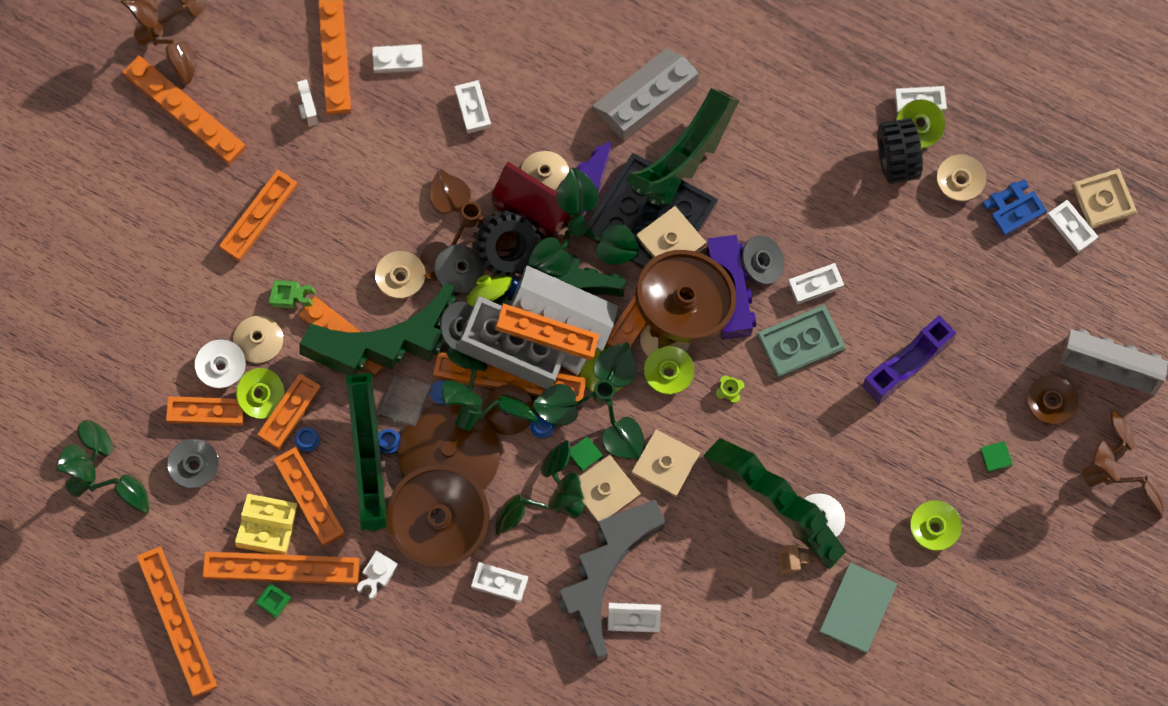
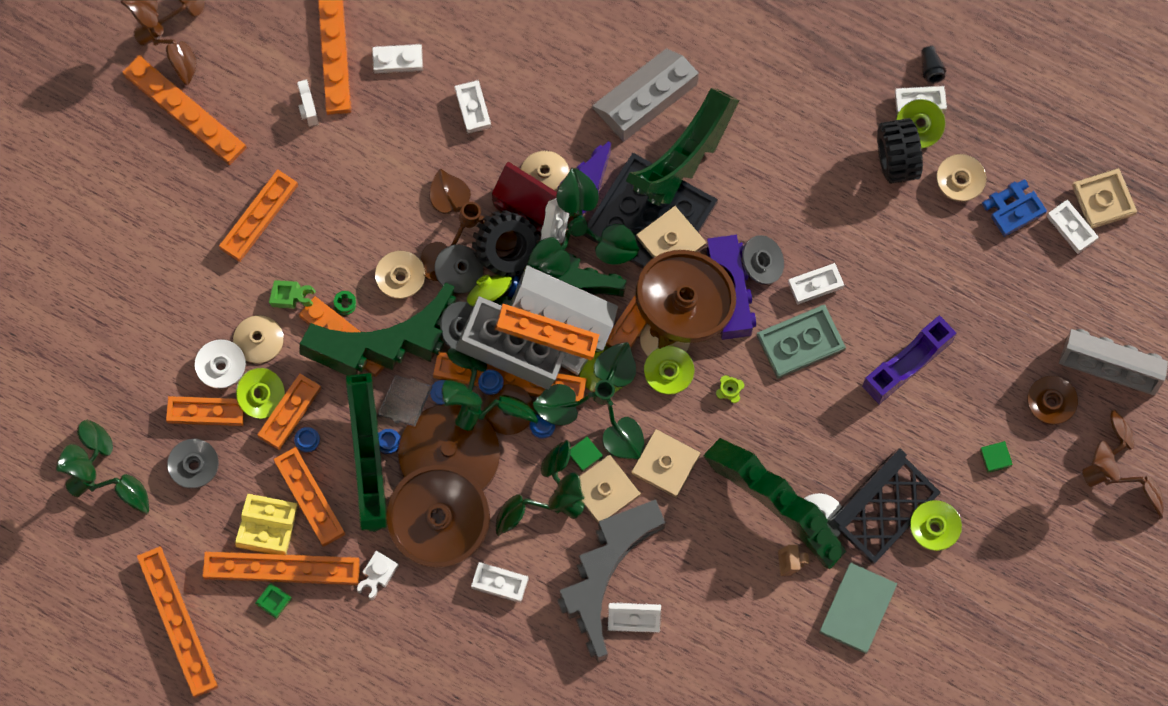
(338, 306): none -> green bush
(490, 382): none -> blue plate
(555, 222): none -> white plate
(867, 491): none -> black fence
(932, 66): none -> black cone

